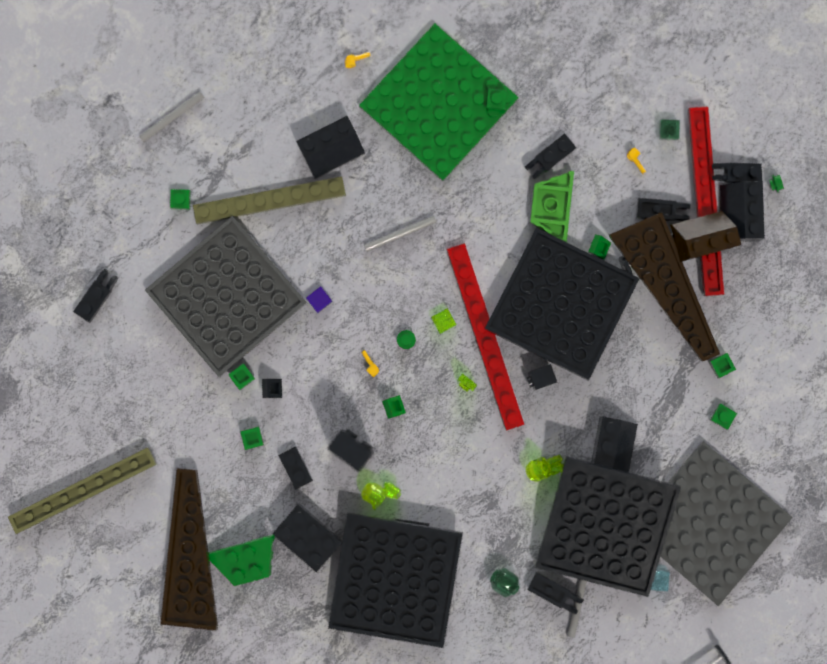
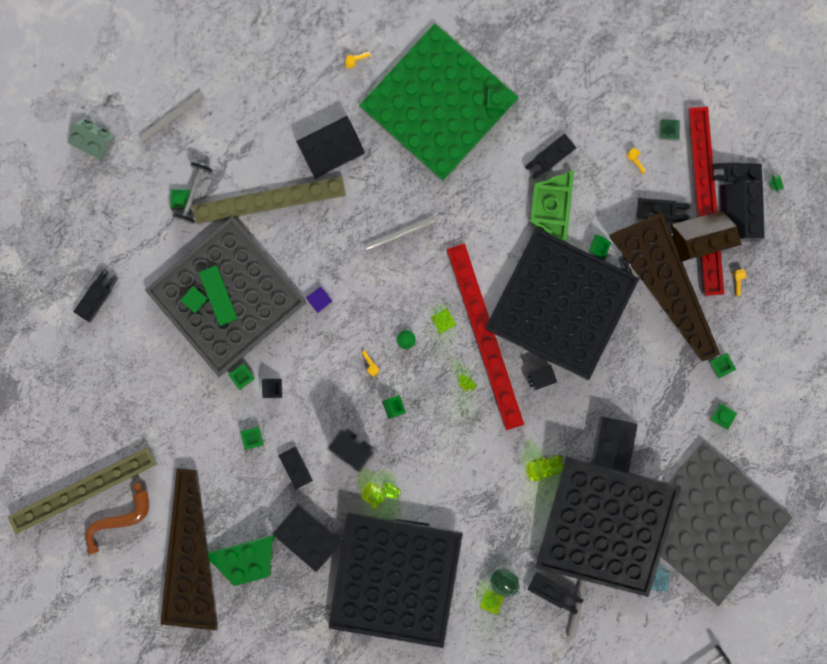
(90, 138): none -> sand green bracket
(141, 510): none -> dark orange animal
(194, 299): none -> green tile
(201, 168): none -> axle
(218, 295): none -> green tile
(491, 602): none -> clear neon green plate
(738, 275): none -> yellow hand

